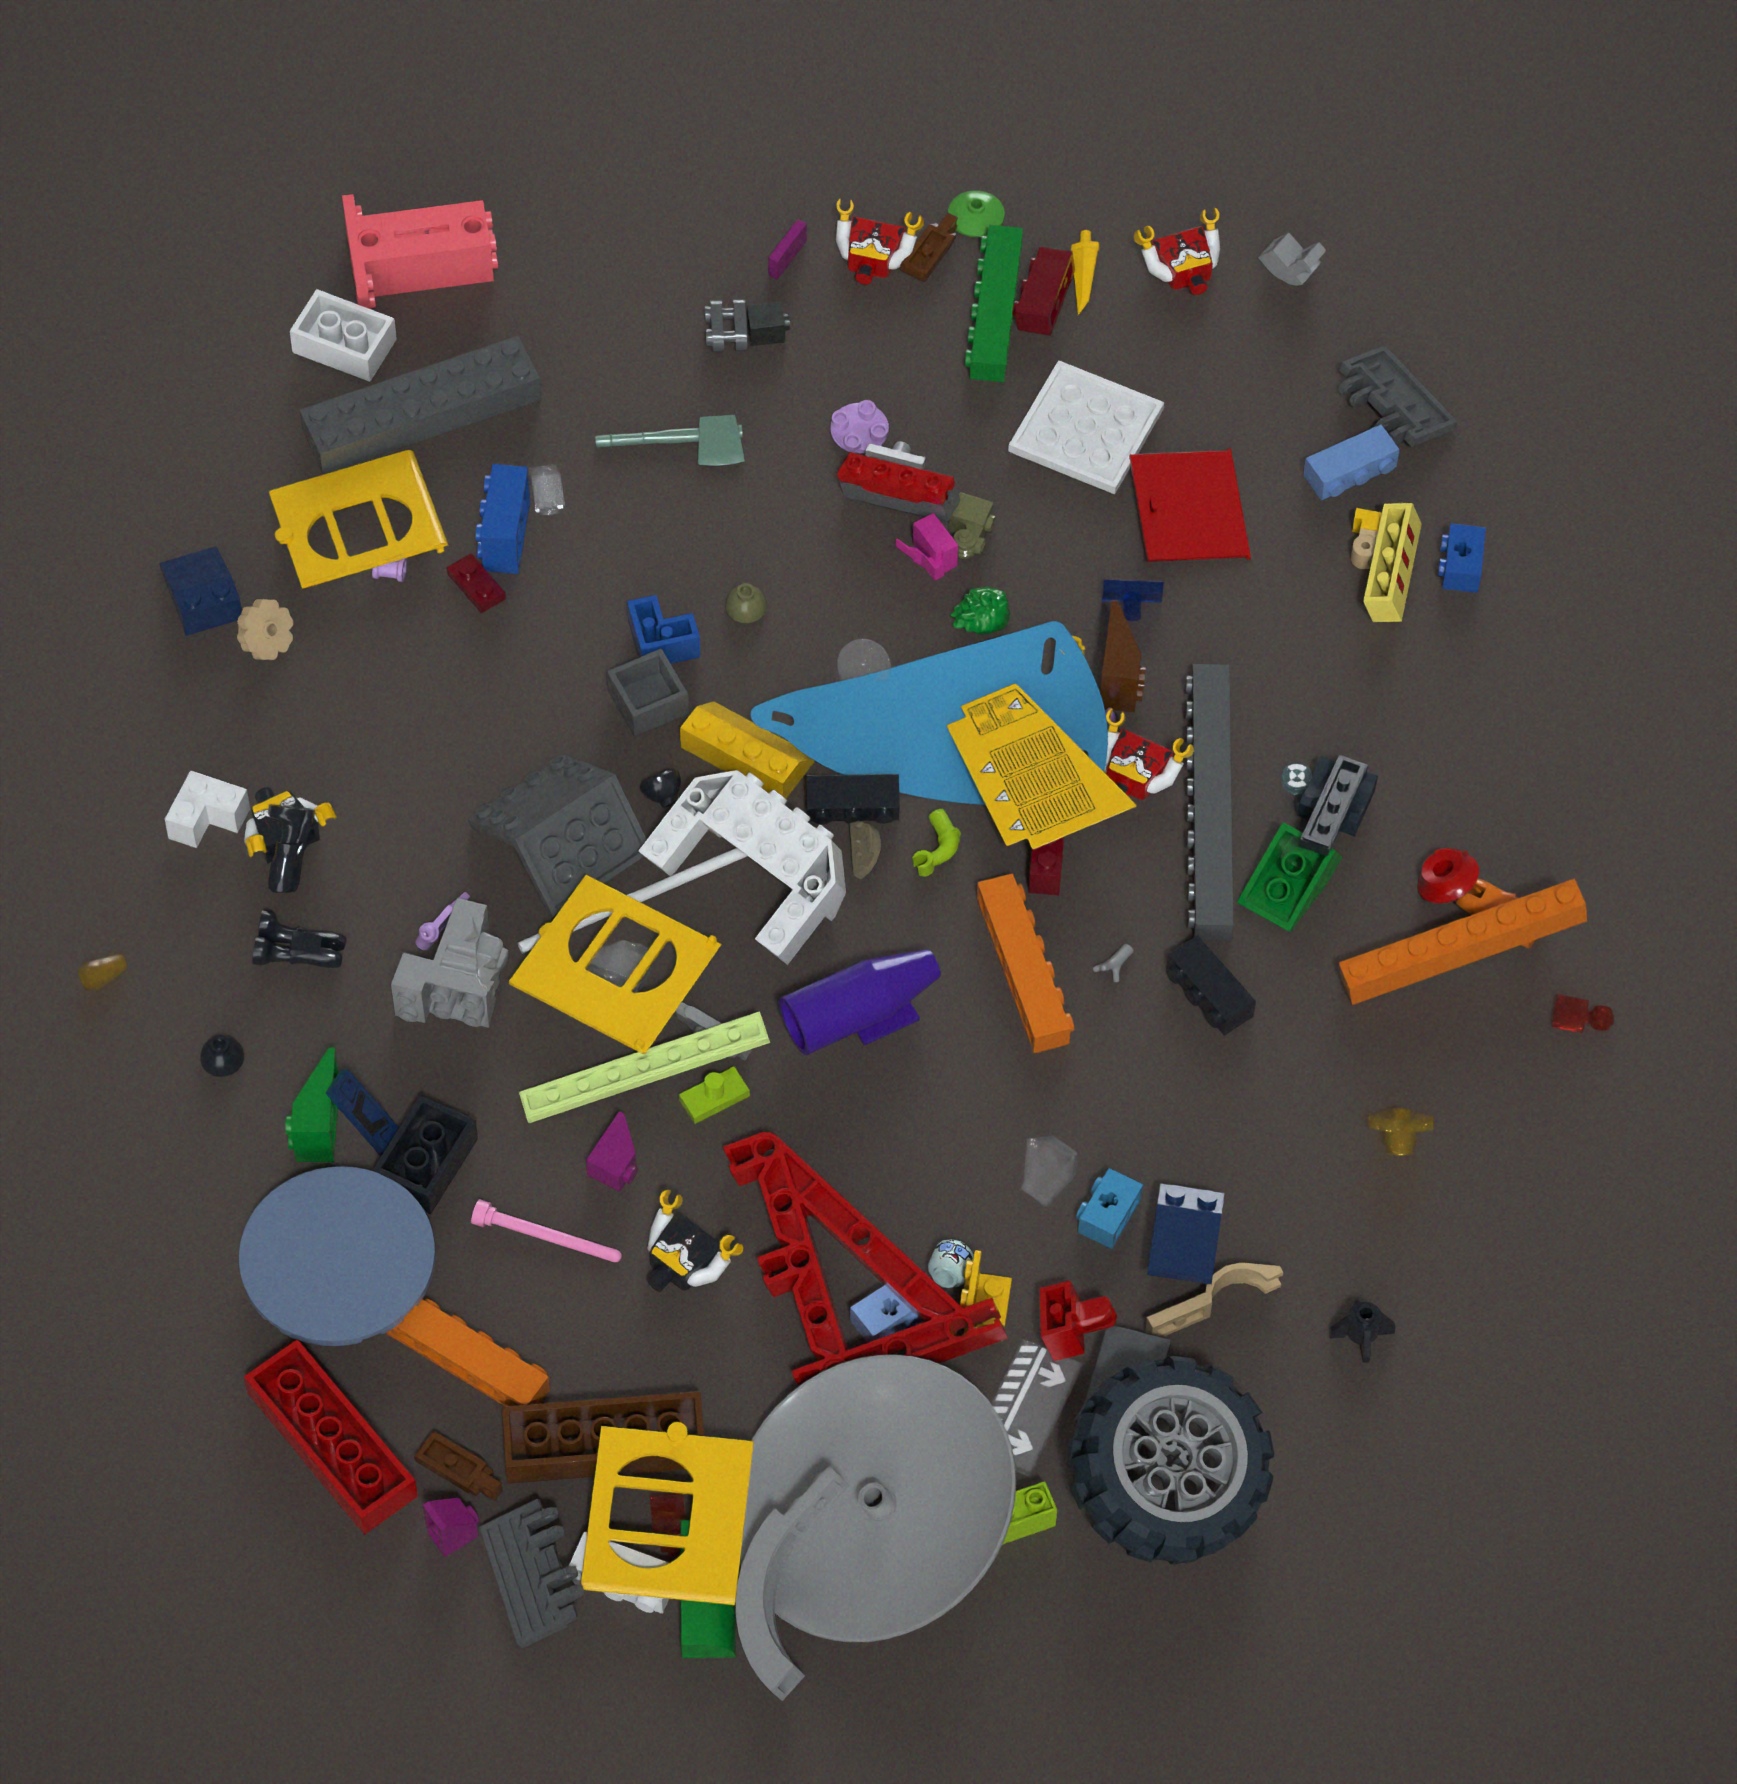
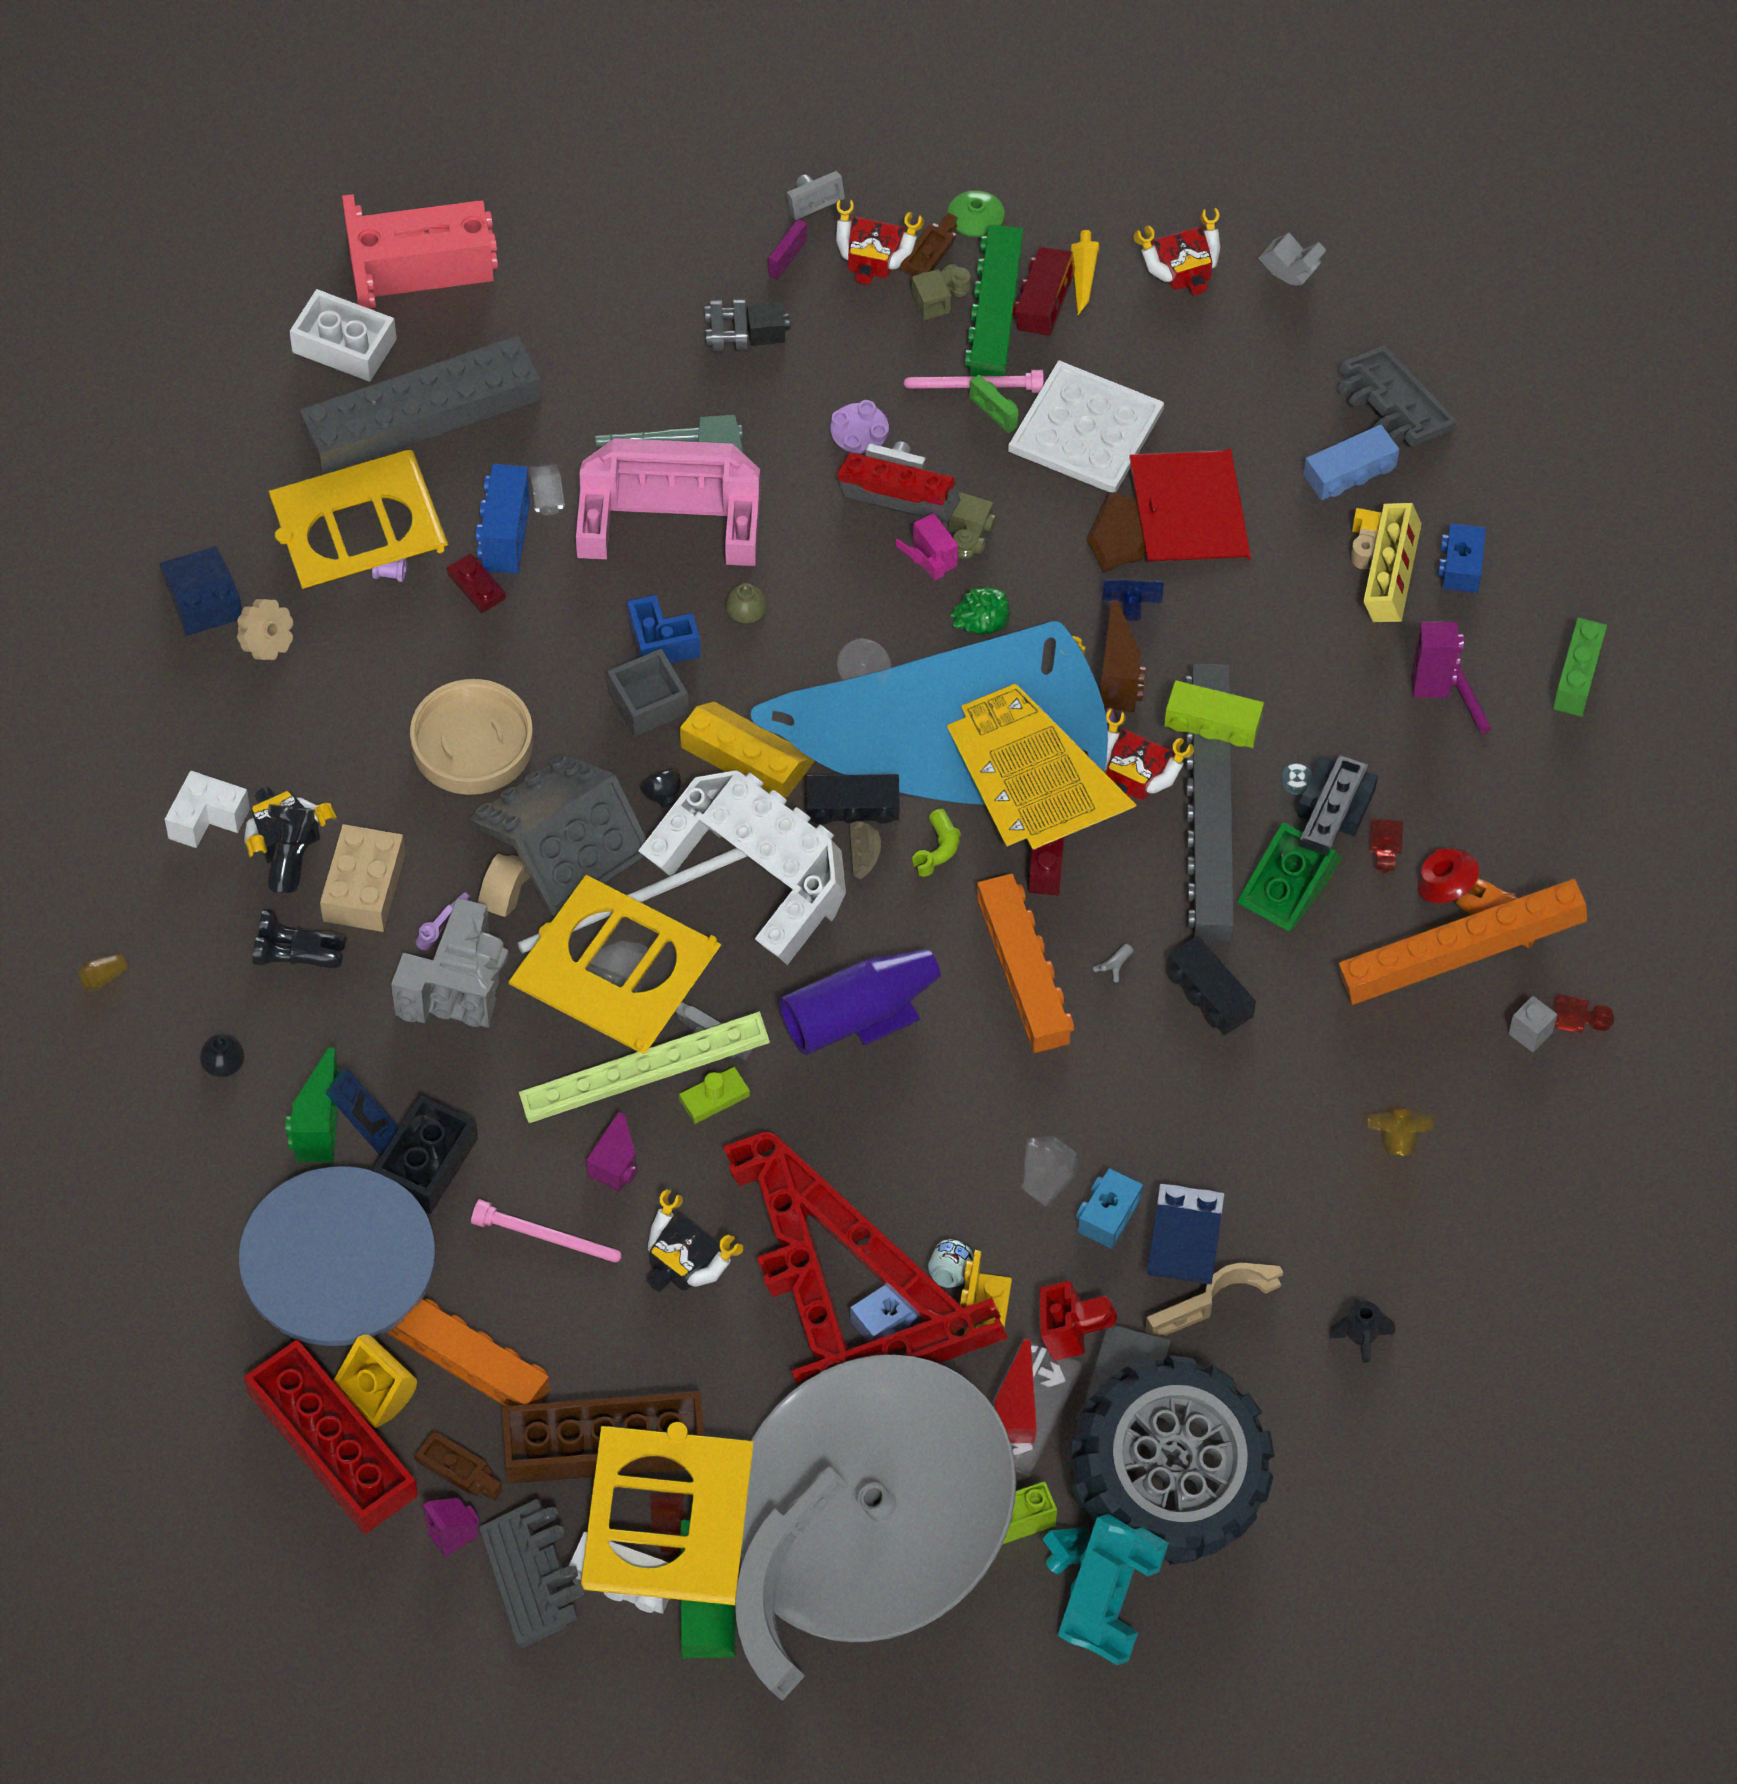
(363, 878): none -> tan brick
(374, 1381): none -> yellow brick
(471, 736): none -> tan brick
(503, 884): none -> tan brick
(673, 480): none -> bright pink wedge
(814, 194): none -> light grey tile
(933, 289): none -> olive brick
(993, 403): none -> bright green plate
(1017, 1400): none -> red slope
(1032, 381): none -> bright pink piece
(1066, 1547): none -> teal tile
(1103, 1584): none -> teal bracket
(1117, 533): none -> reddish brown tile
(1214, 714): none -> lime brick
(1387, 842): none -> clear red plate
(1436, 659): none -> magenta brick
(1472, 702): none -> magenta bar
(1532, 1024): none -> light grey brick
(1580, 667): none -> bright green brick

